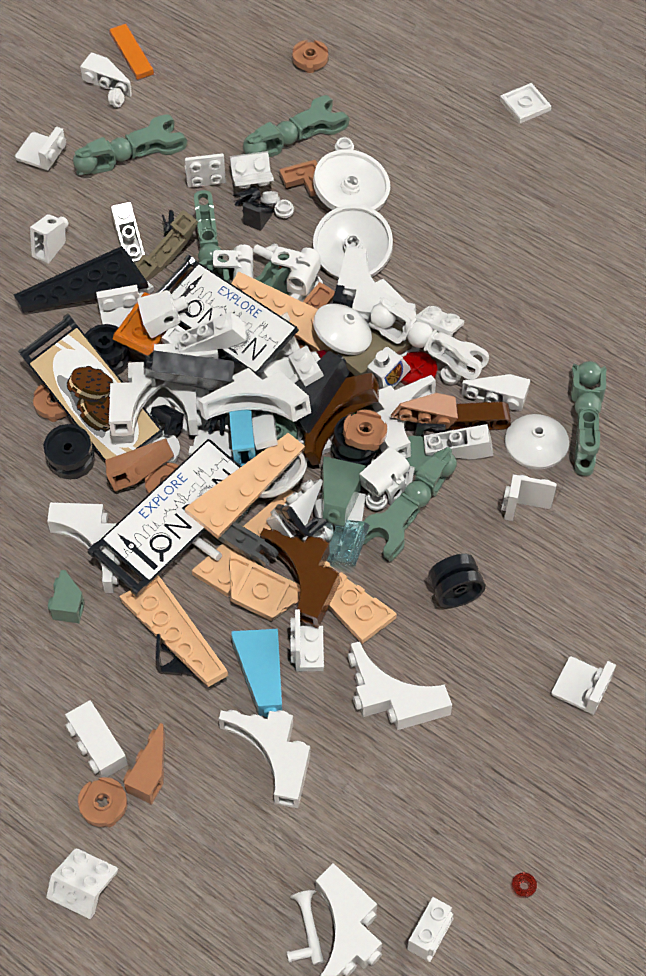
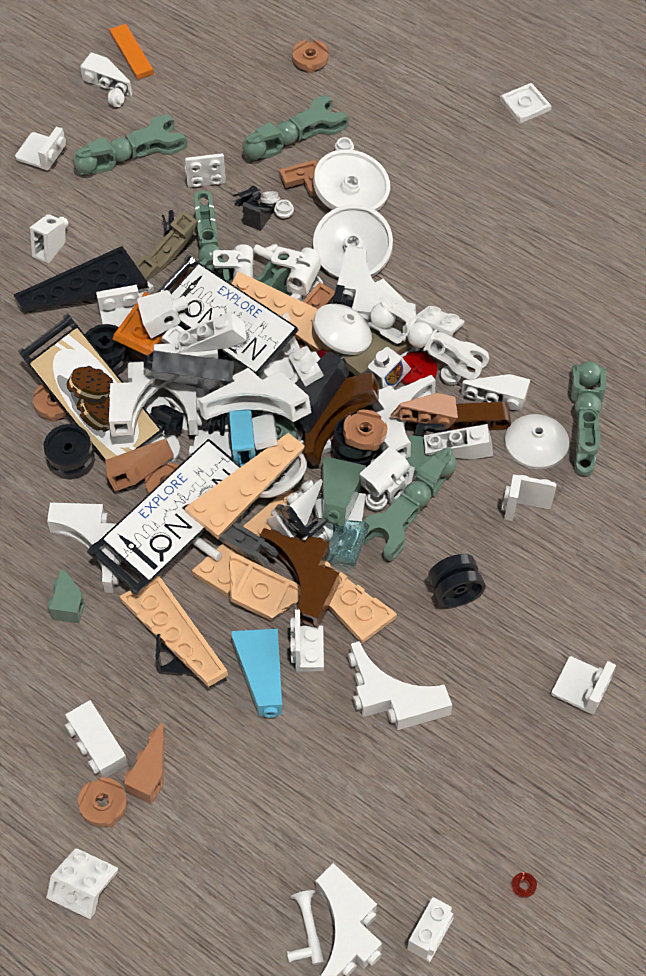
(127, 230): white slope -> none
(251, 169): white bracket -> none
(272, 738): white arch -> none

